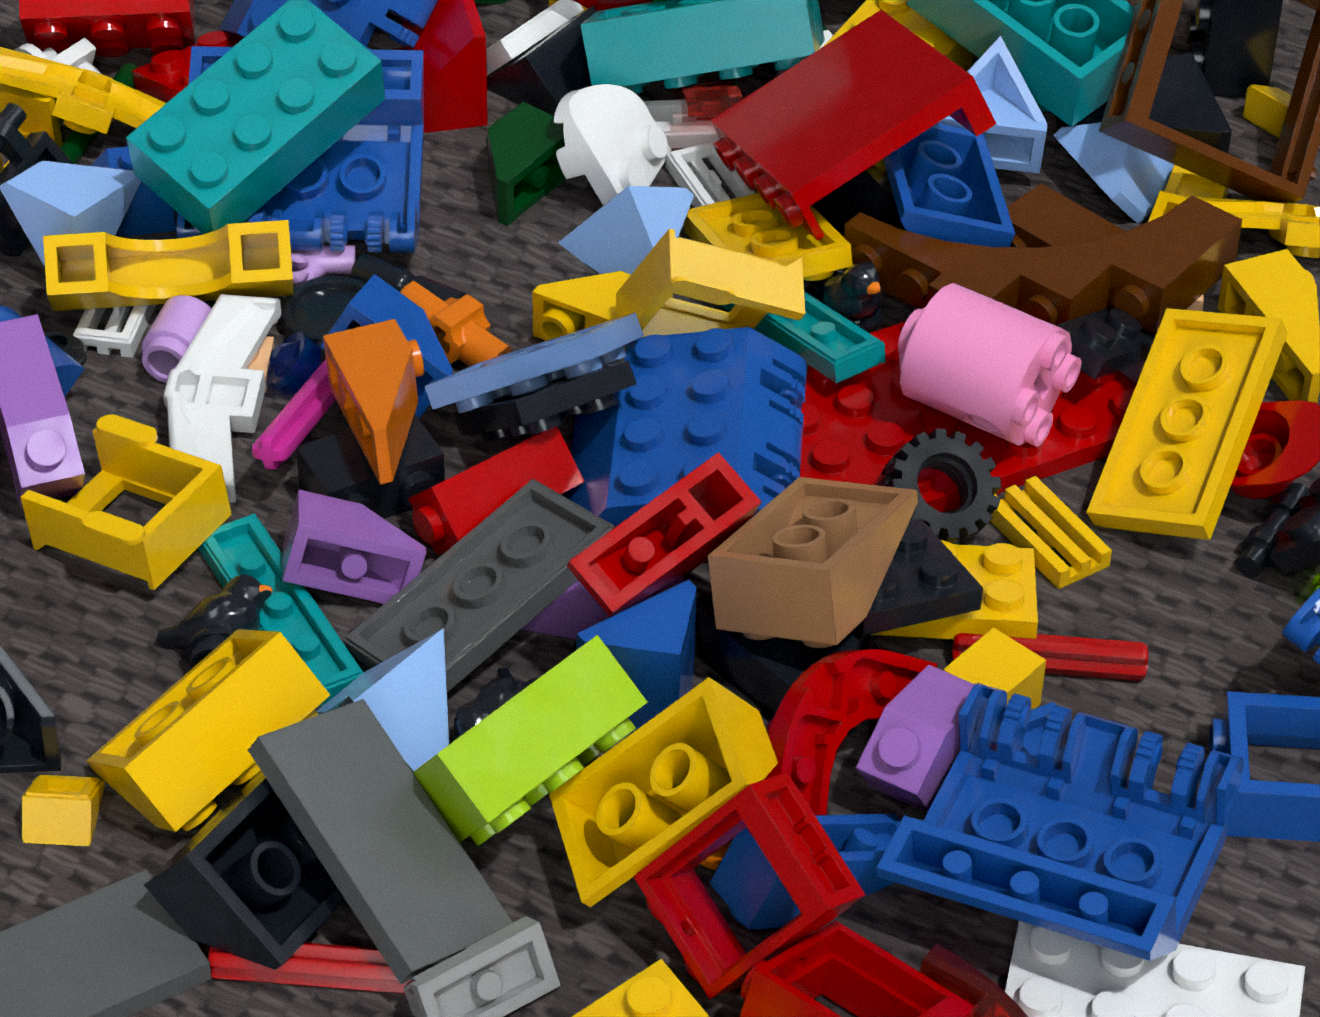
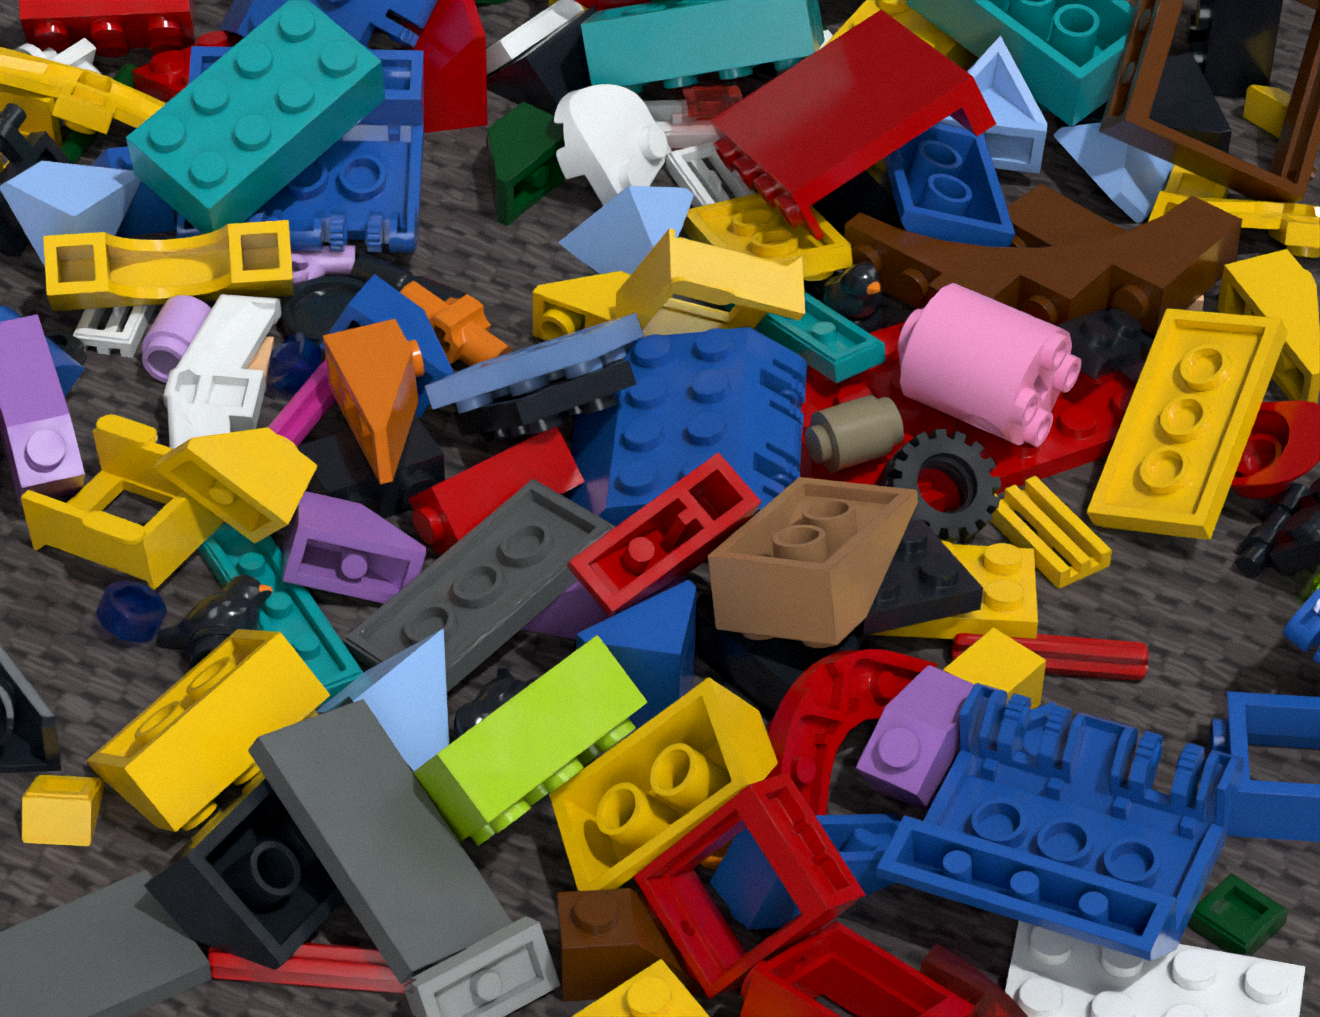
(131, 611): none -> clear blue tile
(242, 477): none -> yellow slope
(609, 940): none -> reddish brown slope
(854, 432): none -> dark tan brick
(1237, 917): none -> dark green tile

